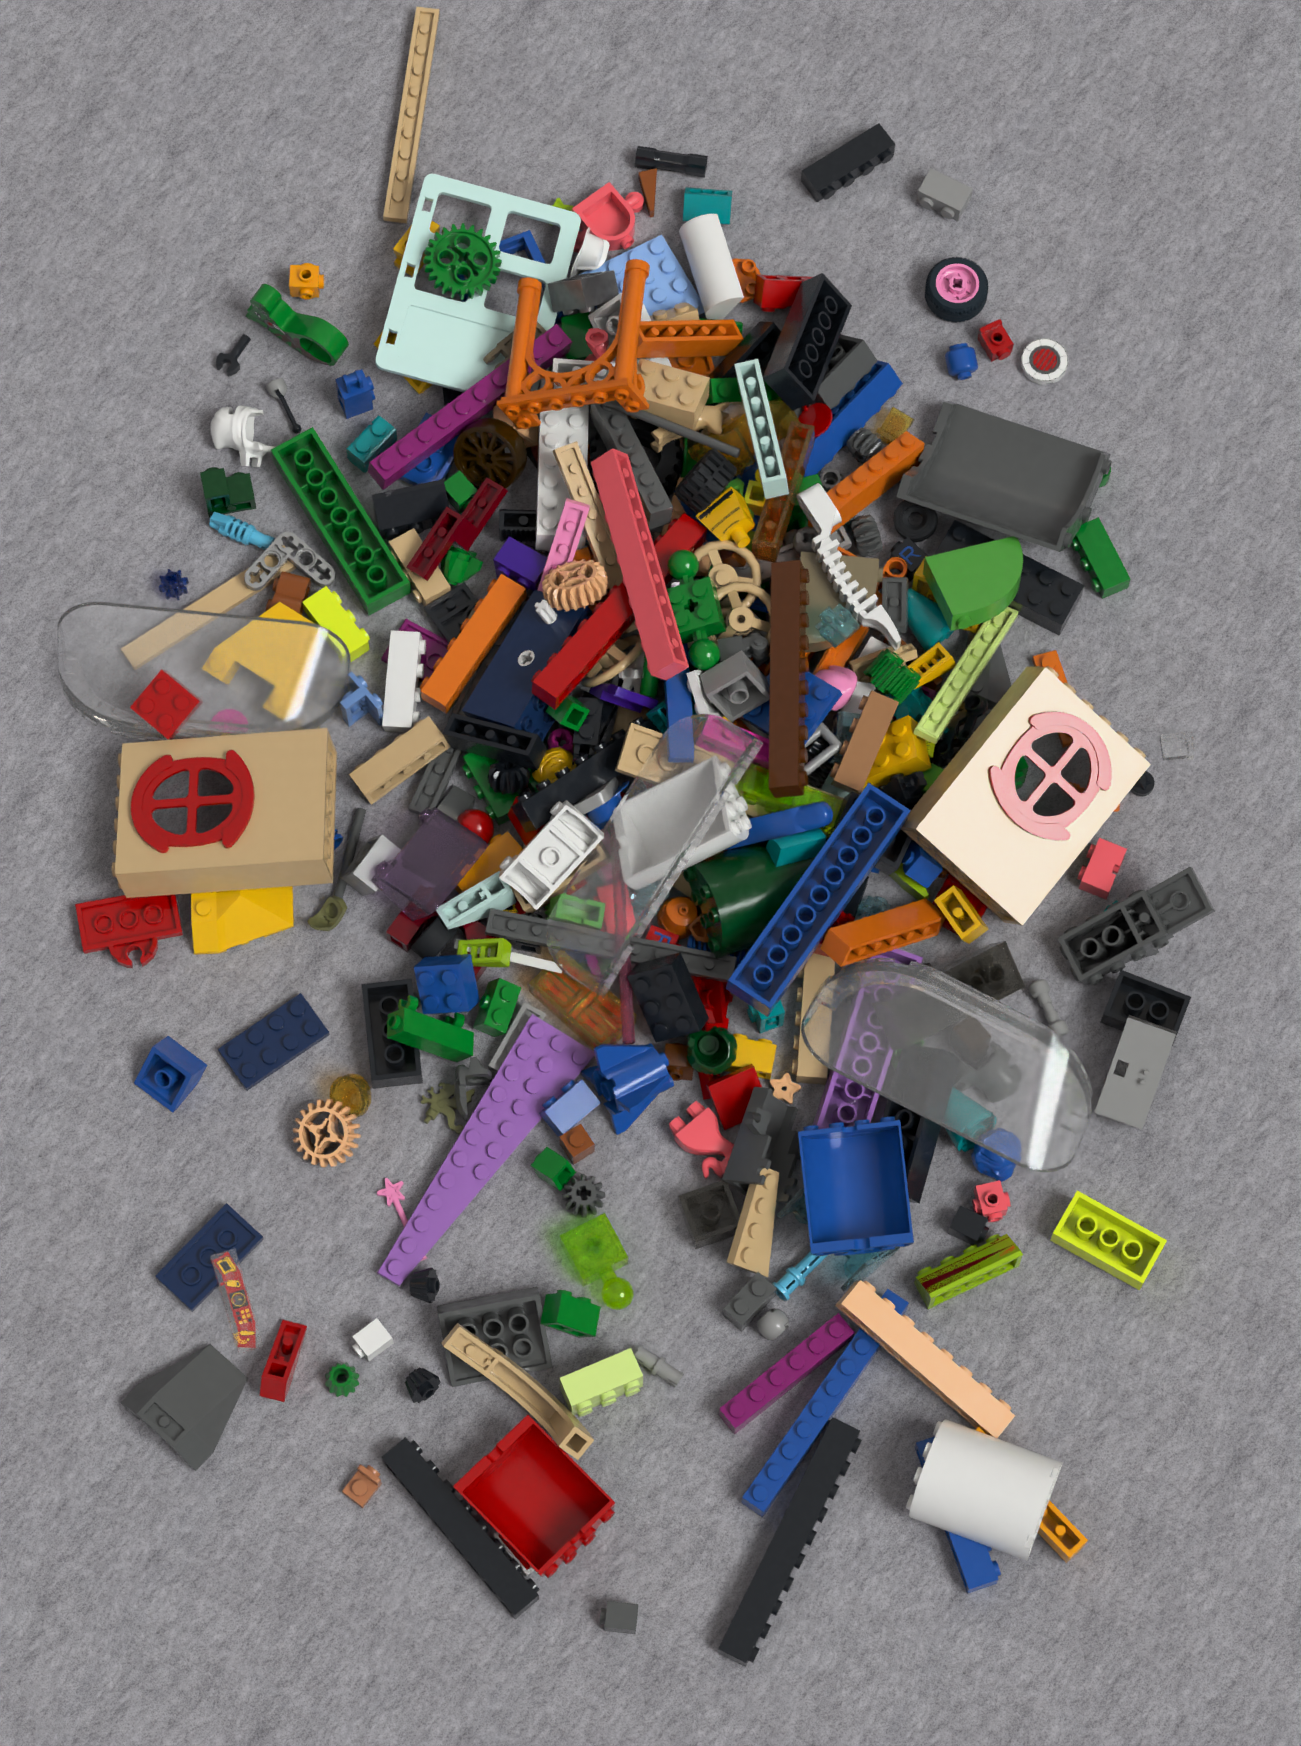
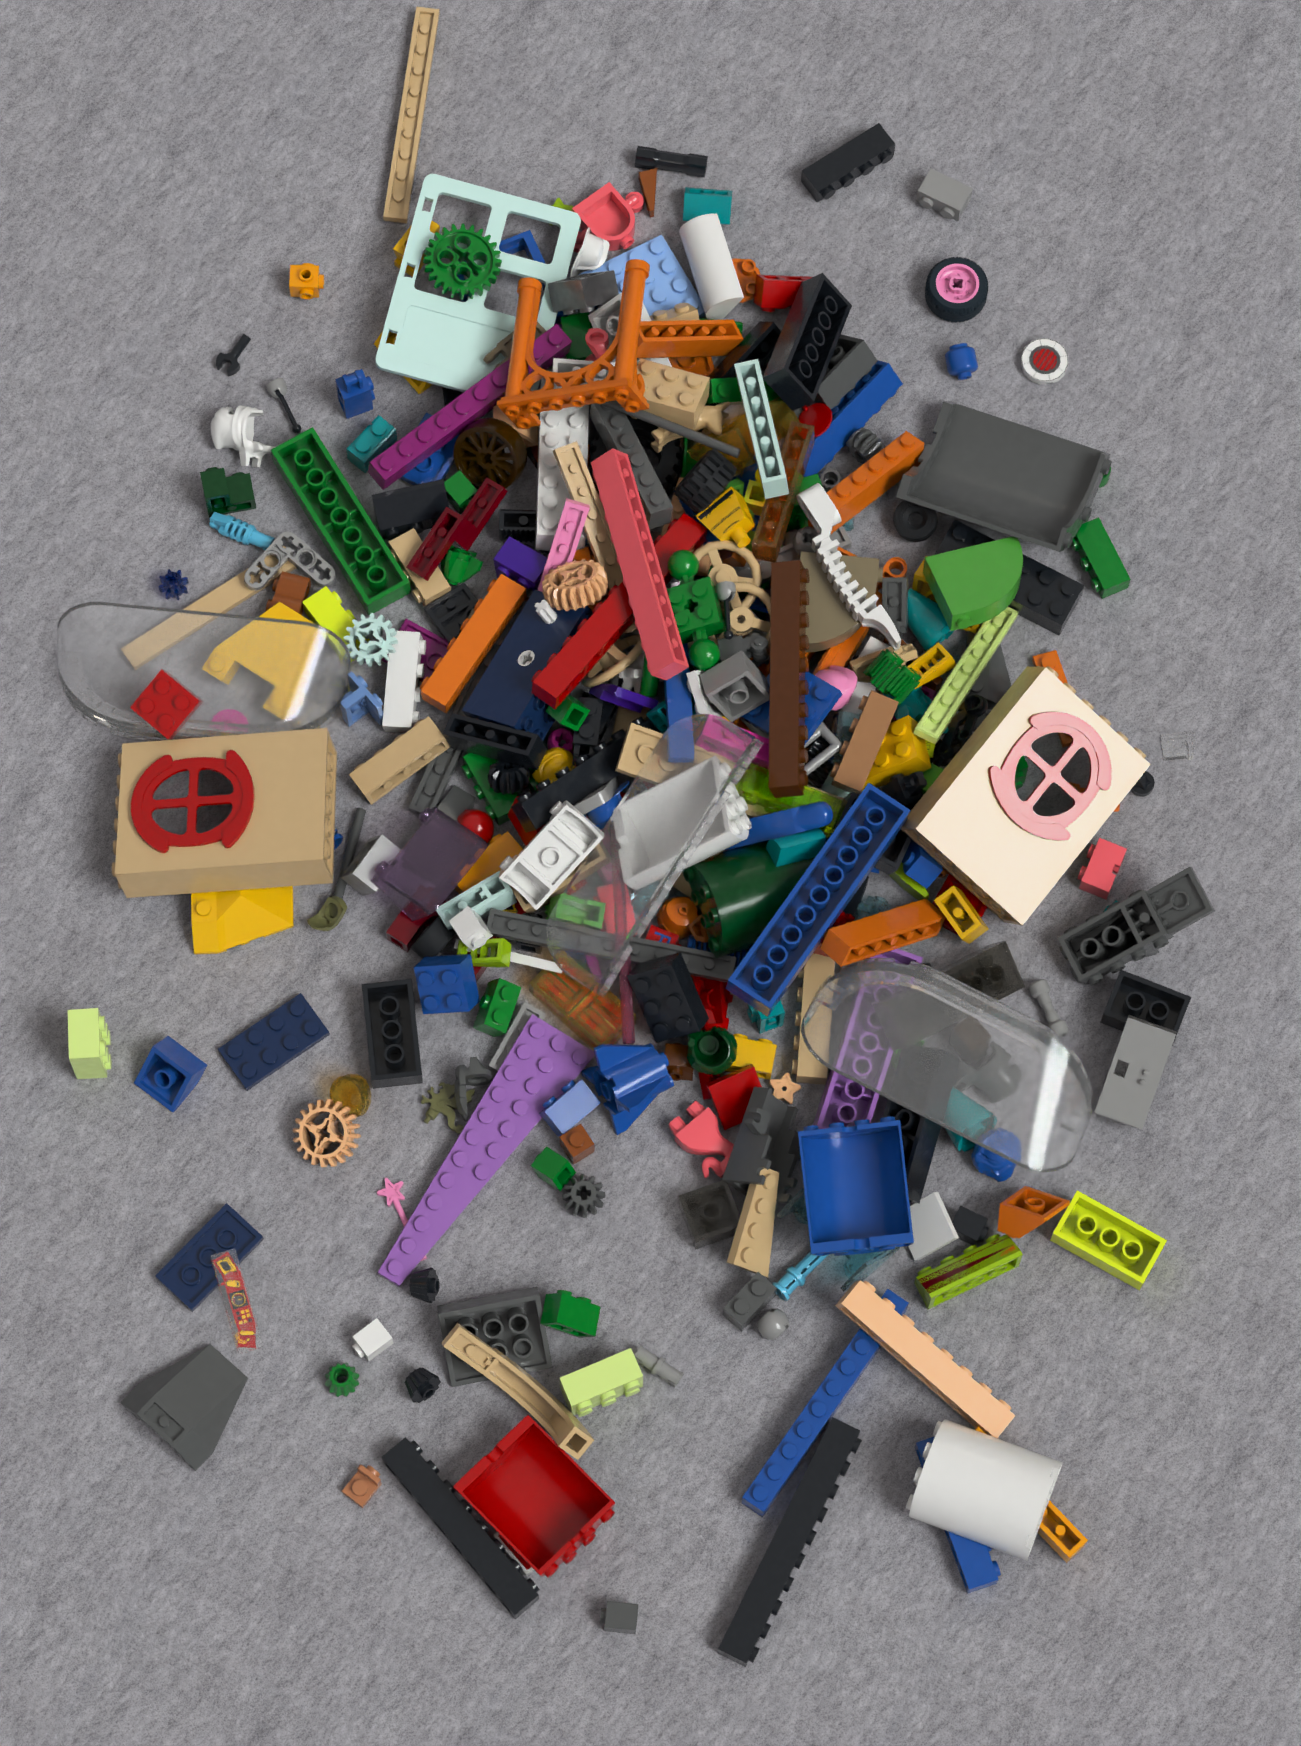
(87, 1043): none -> yellowish green brick
(128, 925): red plate -> none
(282, 1361): red slope -> none
(302, 332): green animal -> none
(373, 631): none -> light aqua gear
(430, 1034): green brick -> none
(470, 928): none -> white brick
(591, 1266): clear neon green brick -> none
(726, 592): none -> hinge
(786, 1373): magenta brick -> none
(836, 624): clear light blue brick -> none
(866, 535): dark grey gear -> none
(894, 425): clear yellow bracket -> none
(910, 553): black brick -> none
(930, 1226): none -> white tile
(992, 1193): coral brick -> none
(994, 349): red brick -> none
(1027, 1211): none -> orange slope

